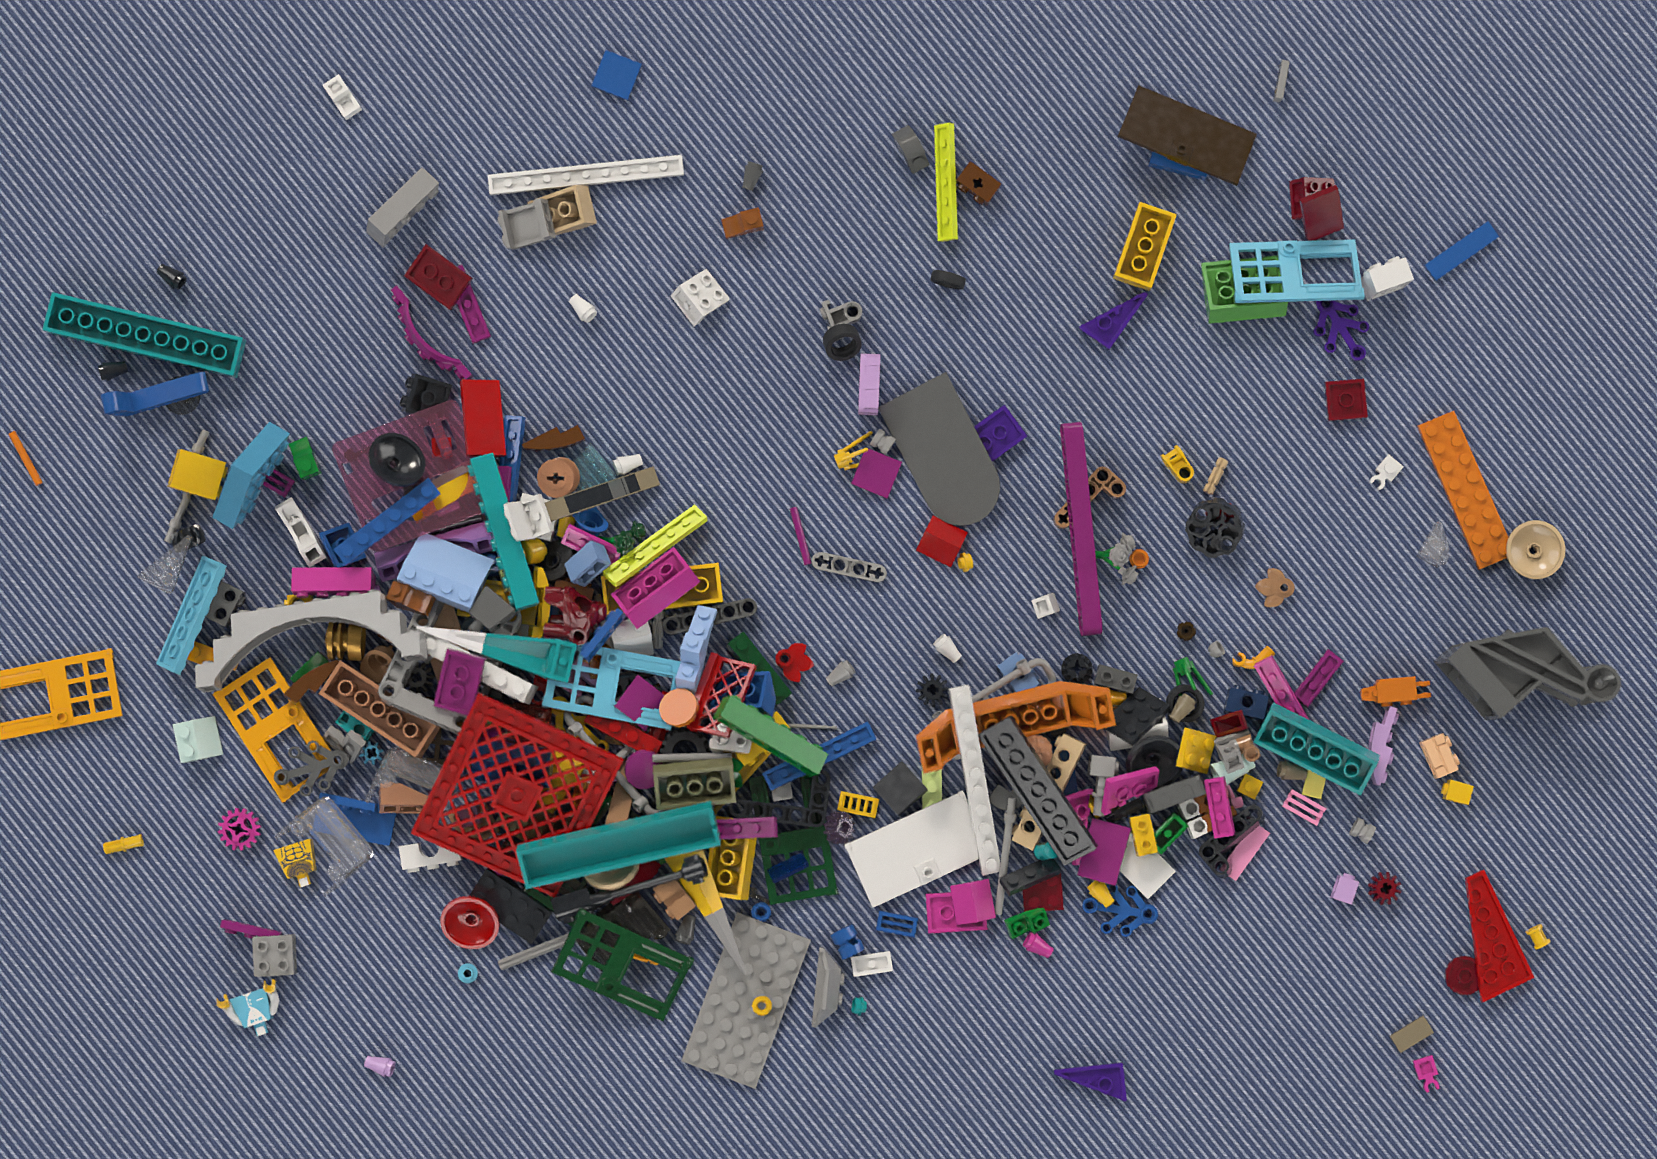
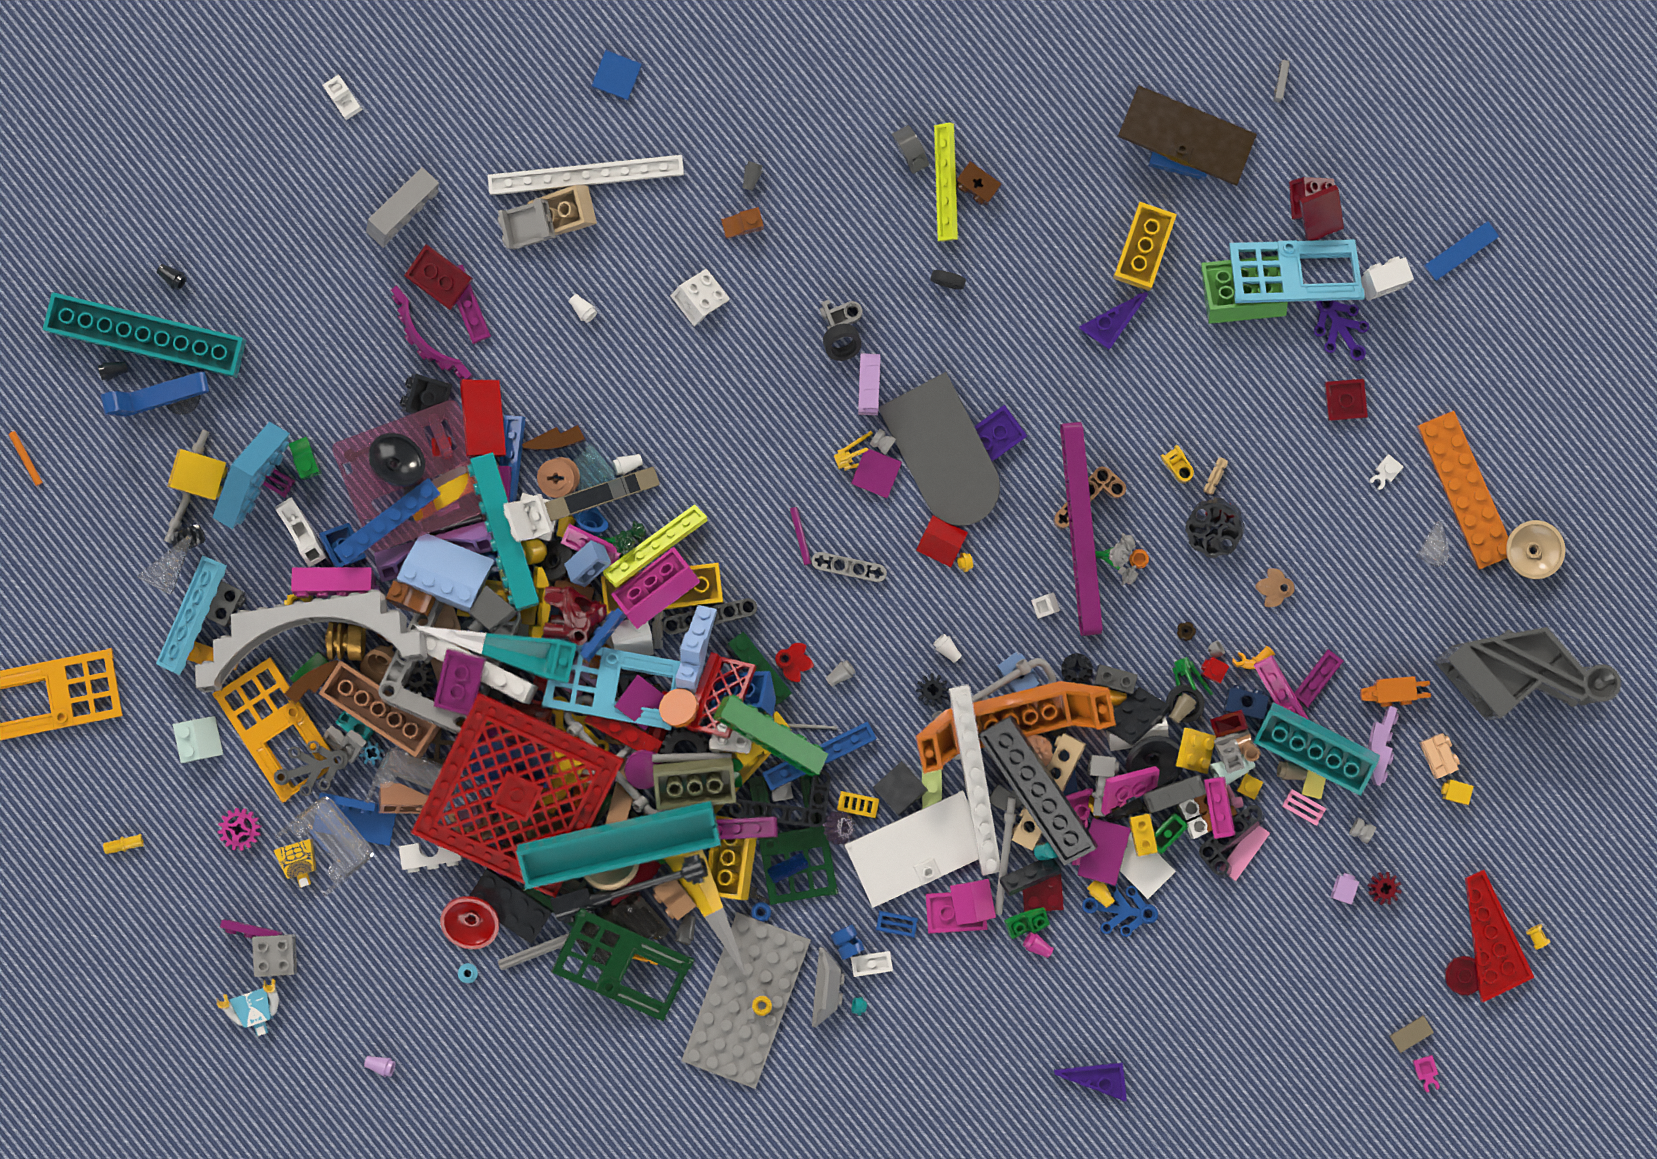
(1214, 669): none -> red brick

